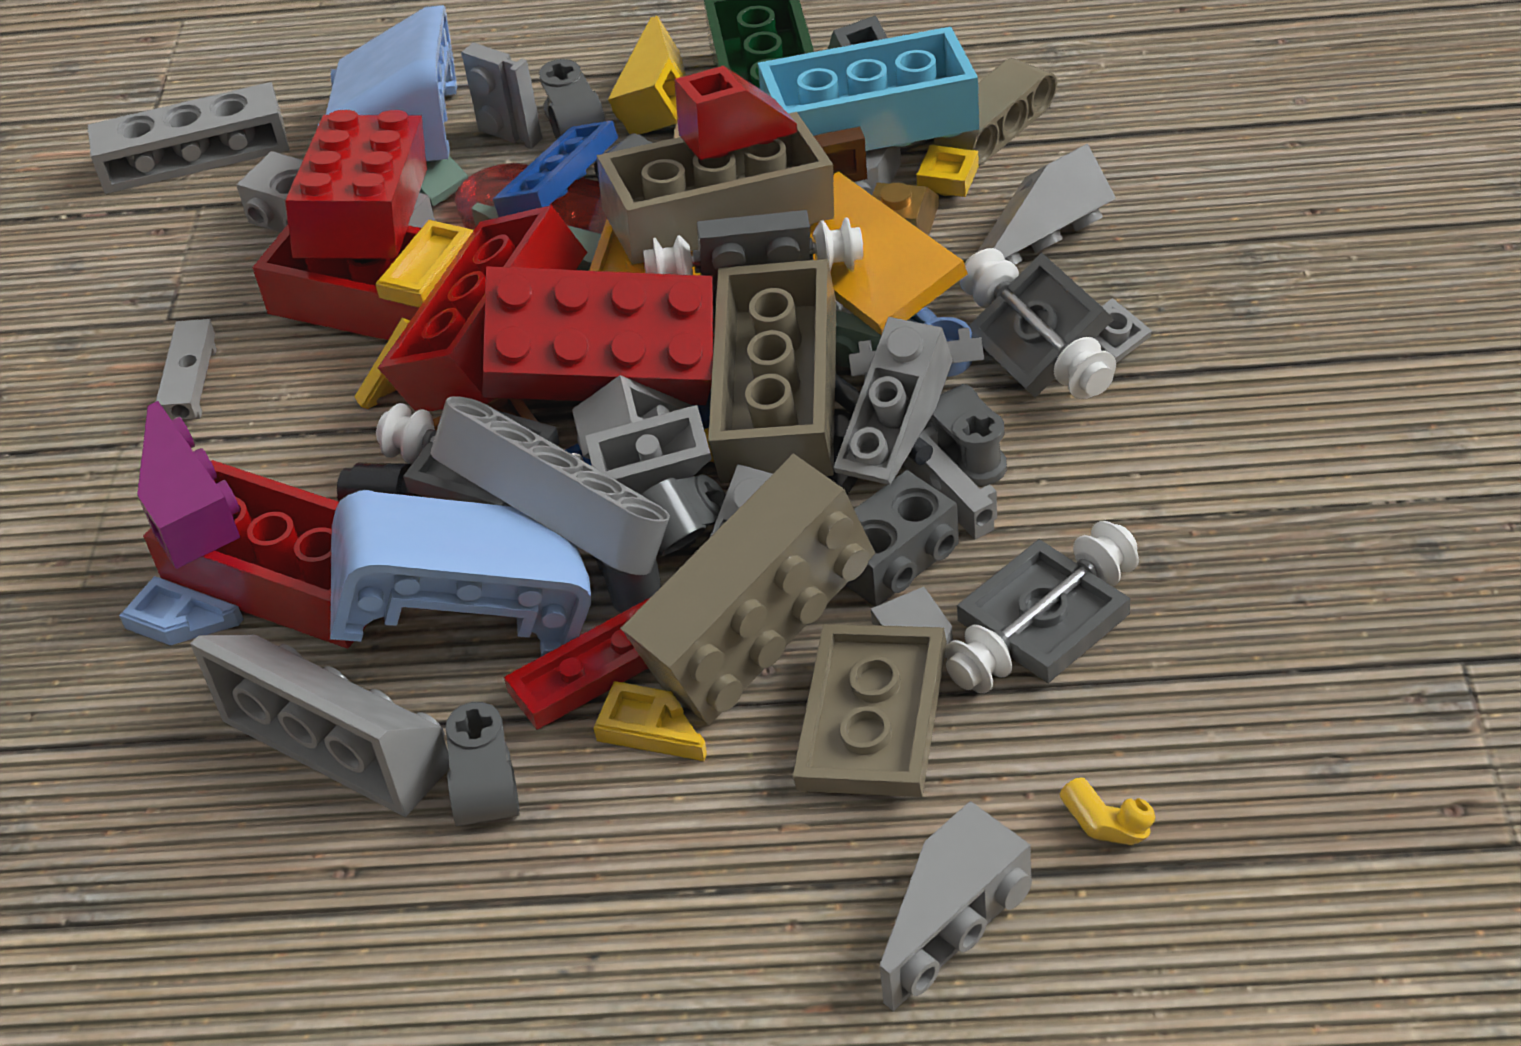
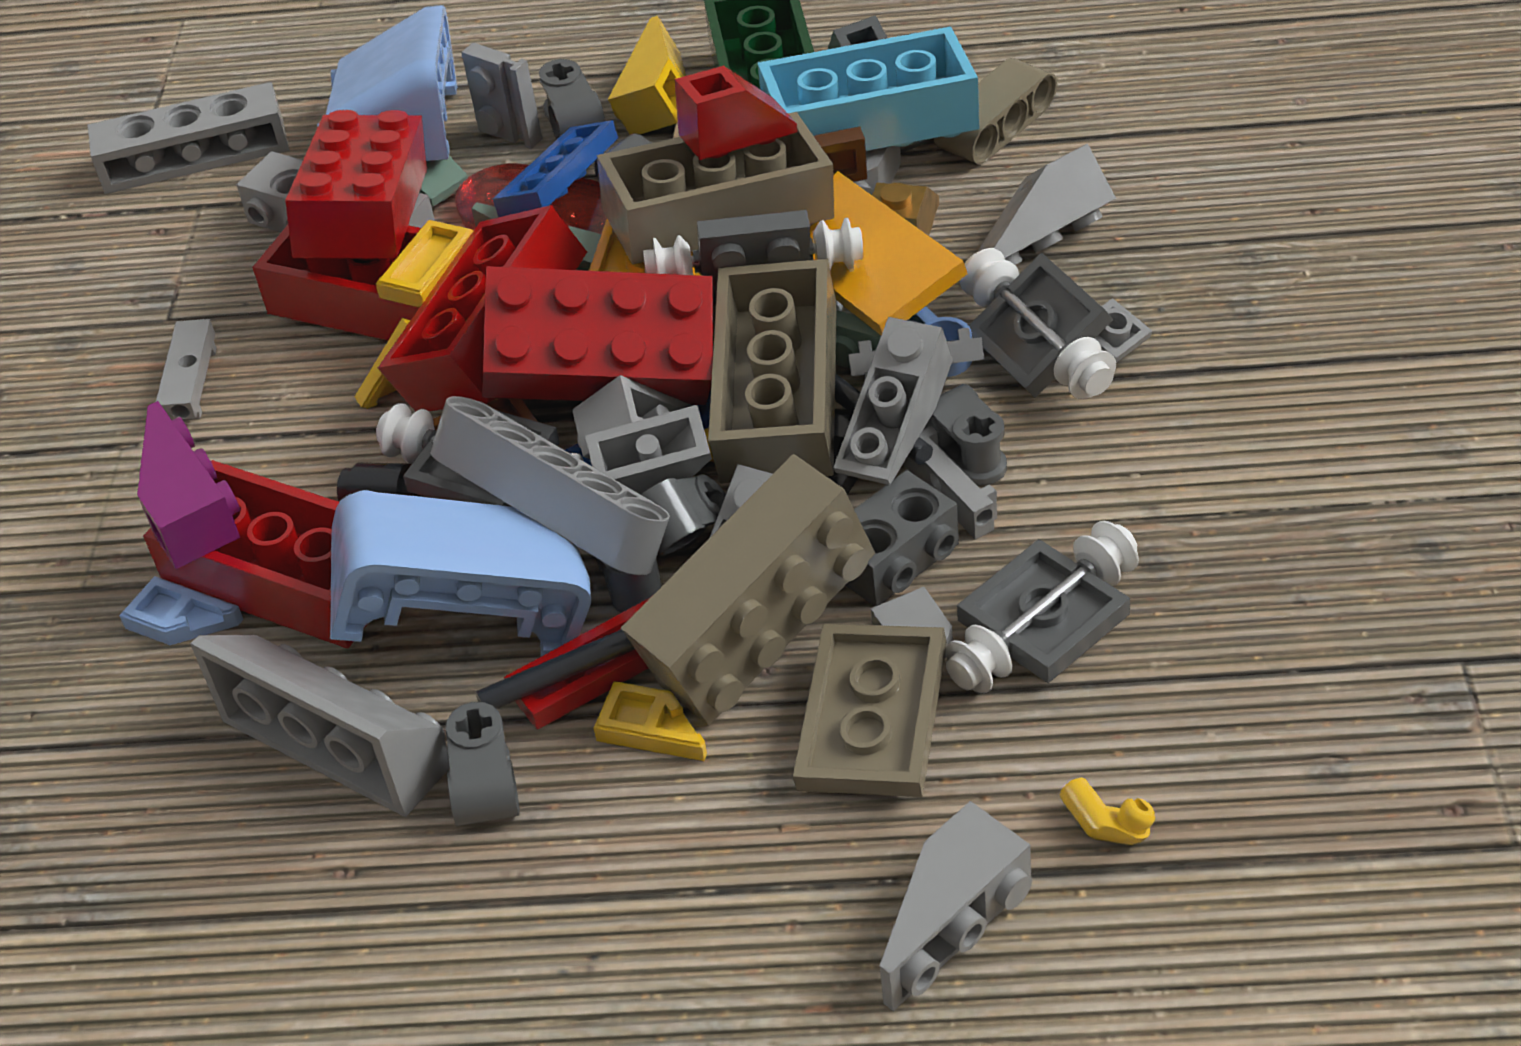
(555, 670): none -> black bar
(948, 170): yellow plate -> none

